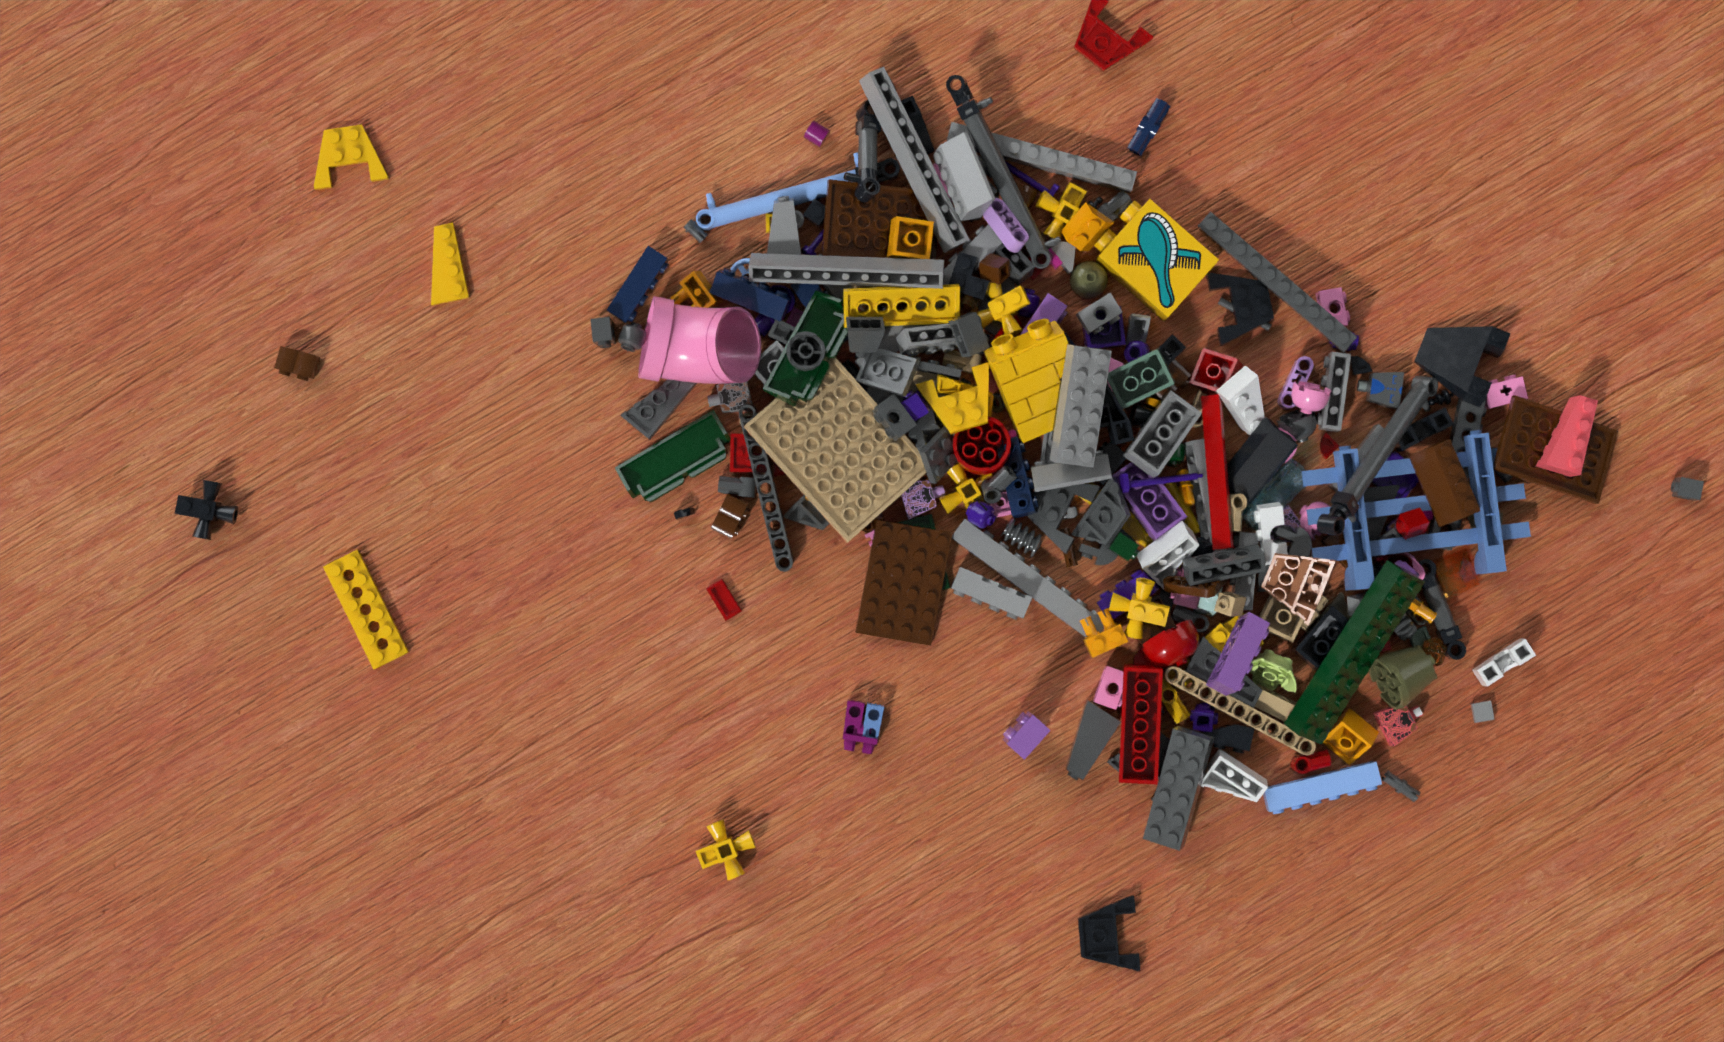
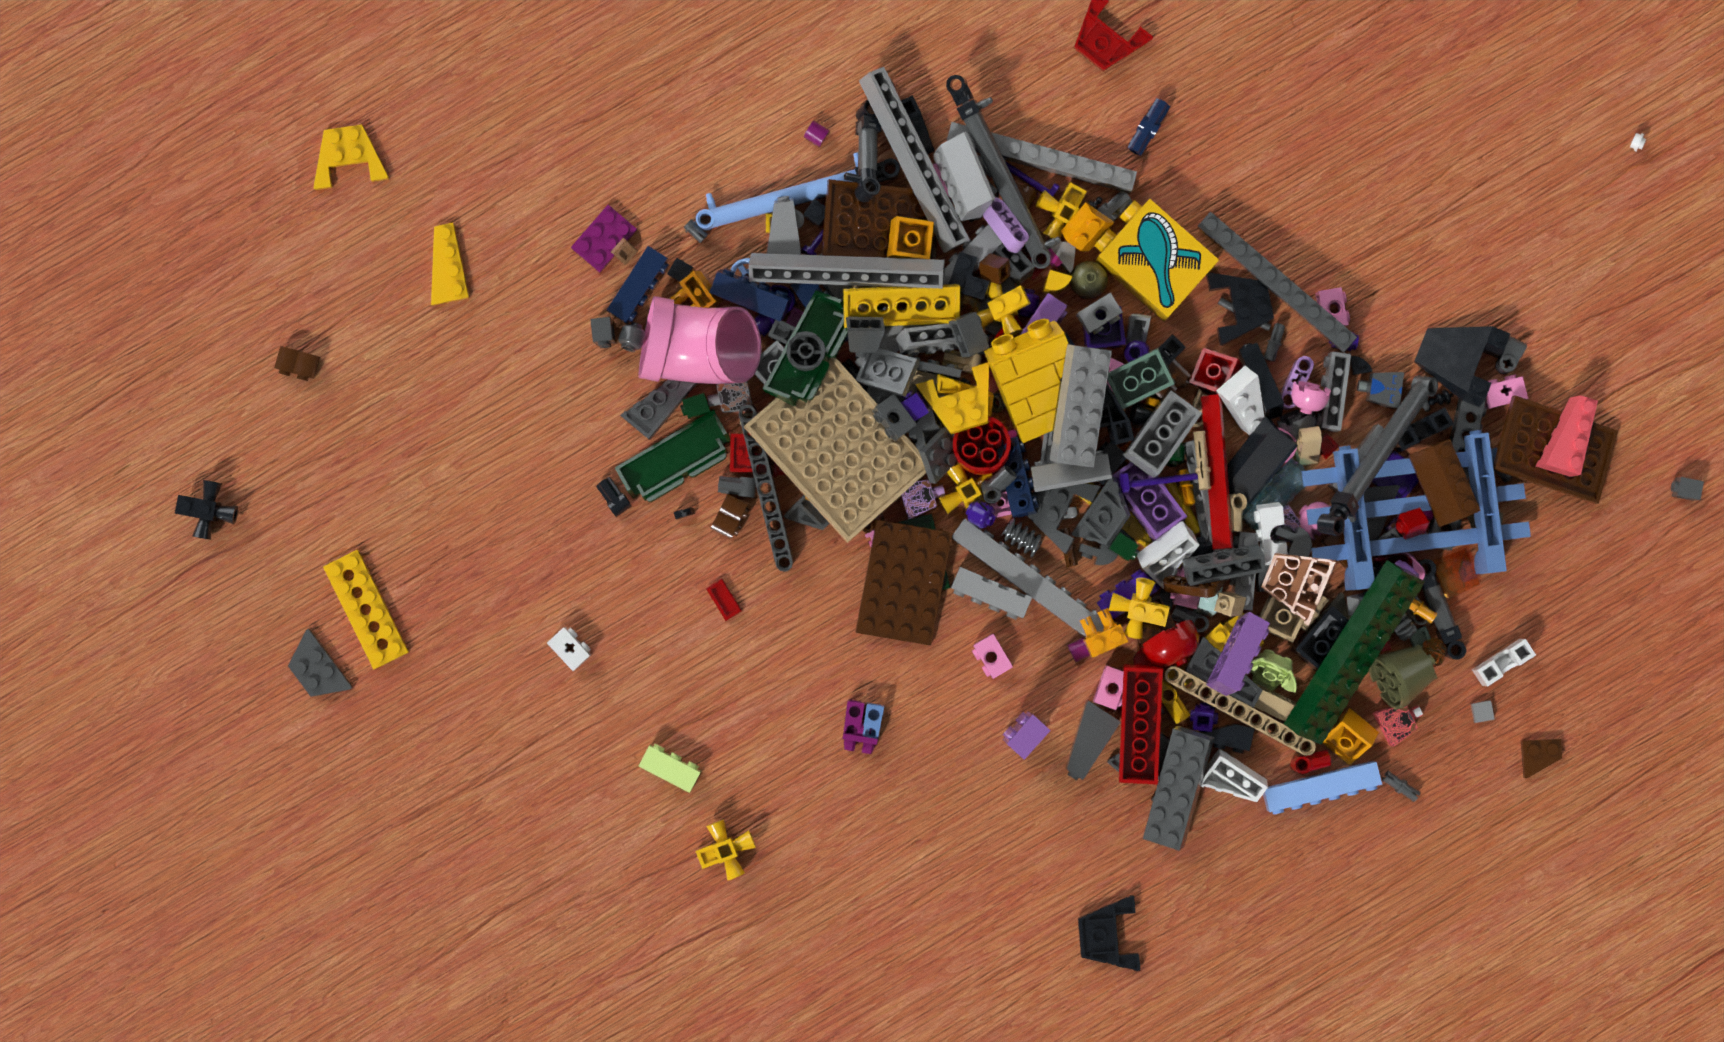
(316, 668): none -> dark grey wing
(559, 645): none -> white brick
(602, 237): none -> magenta plate
(615, 499): none -> black piece
(624, 251): none -> medium nougat tile
(670, 767): none -> yellowish green brick
(679, 270): none -> black tile
(695, 406): none -> dark green brick
(1001, 663): none -> bright pink brick
(1056, 282): none -> yellow brick
(1078, 650): none -> magenta brick
(1202, 460): none -> tan pin
(1252, 357): none -> black slope
(1274, 342): none -> dark grey axle
(1309, 445): none -> tan beam
(1511, 354): none -> dark grey piece
(1539, 755): none -> reddish brown wing
(1638, 142): none -> white plate

